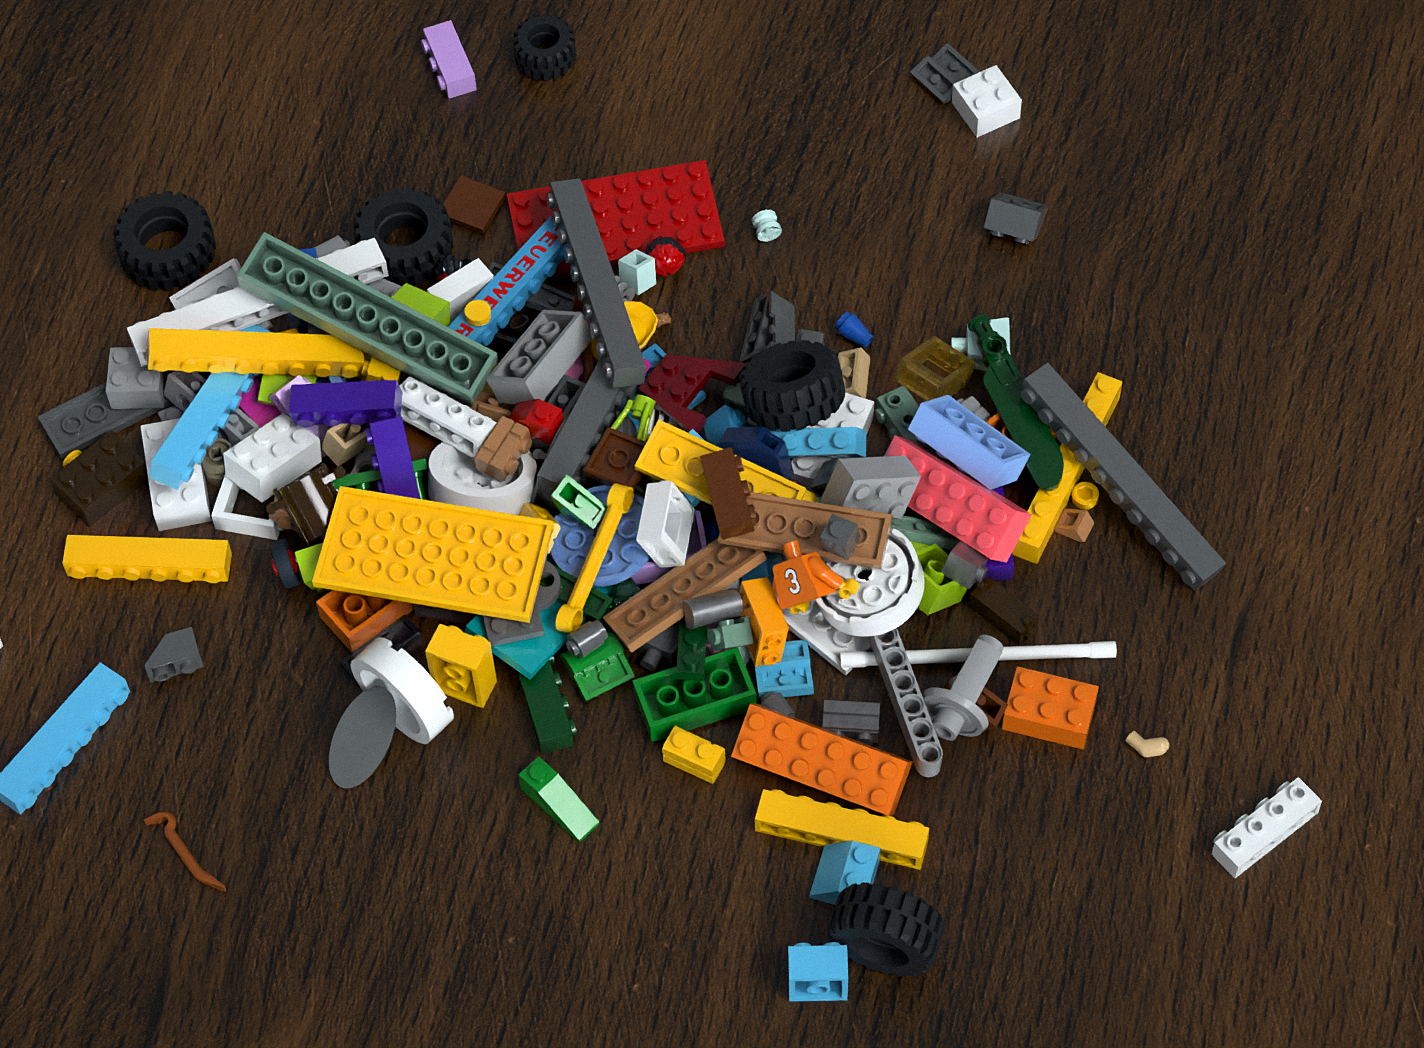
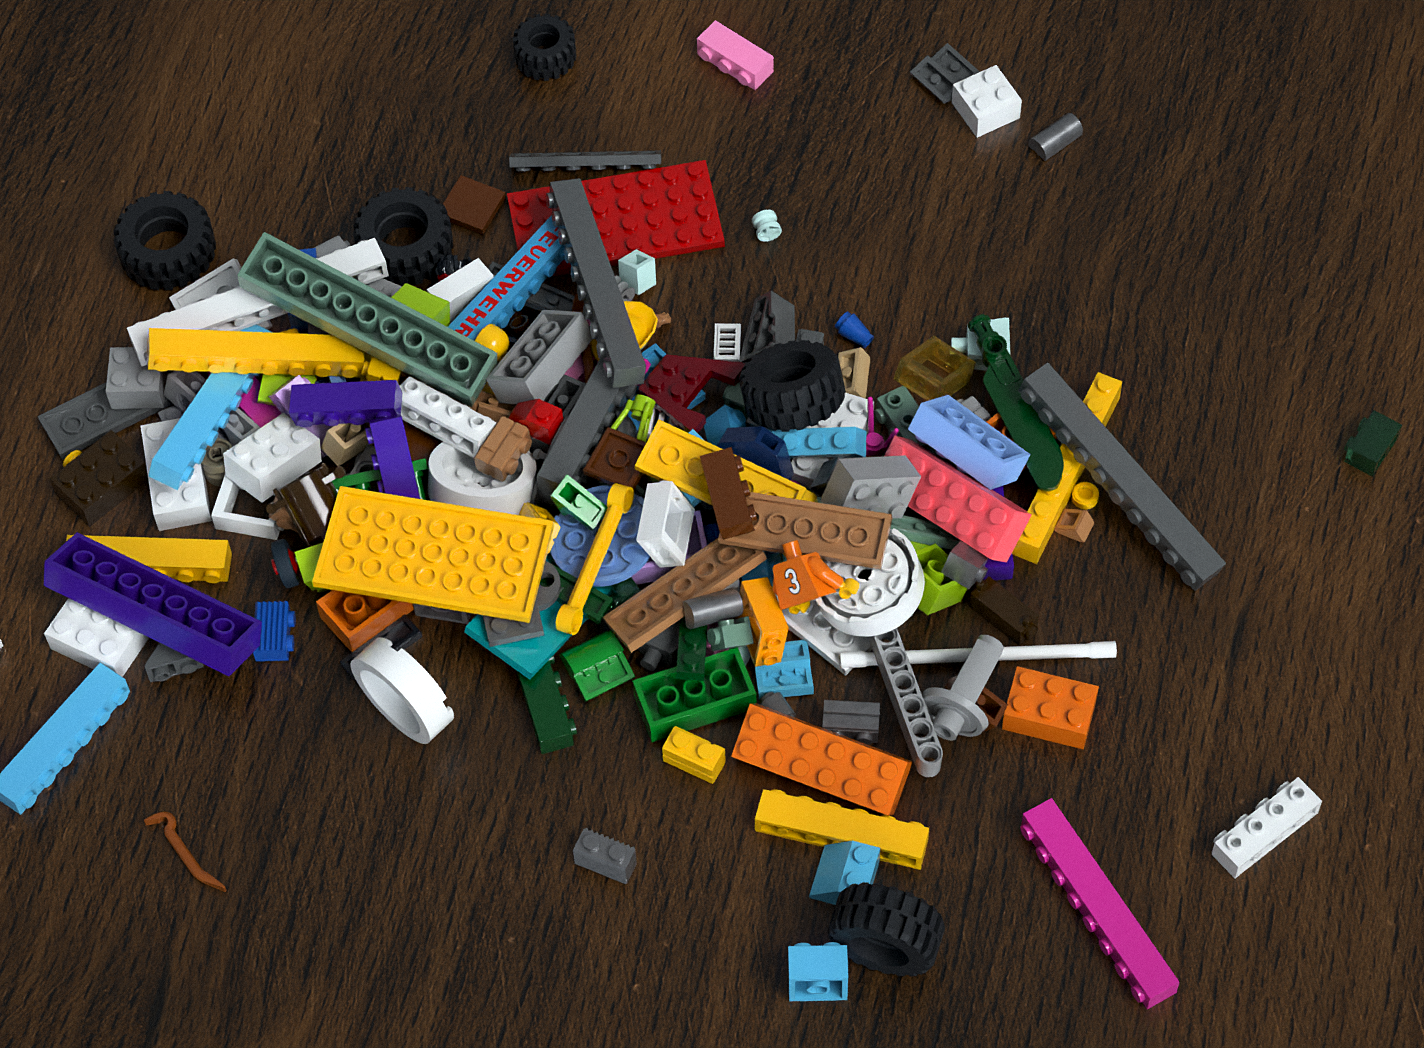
(93, 638): none -> white brick
(152, 603): none -> dark purple brick
(275, 631): none -> blue brick
(362, 737): dark grey shield -> none
(448, 59): lavender brick -> none
(461, 664): yellow brick -> none
(477, 313): yellow tile -> none
(494, 339): none -> yellow hair
(557, 799): slope -> none
(575, 160): none -> dark grey plate
(586, 638): dark grey brick -> none
(605, 856): none -> flat silver brick
(668, 255): red piece -> none
(735, 55): none -> bright pink brick
(737, 343): none -> white slope
(840, 536): dark grey brick -> none
(875, 442): none -> dark pink plant
(1015, 217): dark grey slope -> none
(1056, 136): none -> flat silver brick
(1099, 904): none -> dark pink brick
(1148, 747): tan arm -> none
(1372, 442): none -> clear green brick

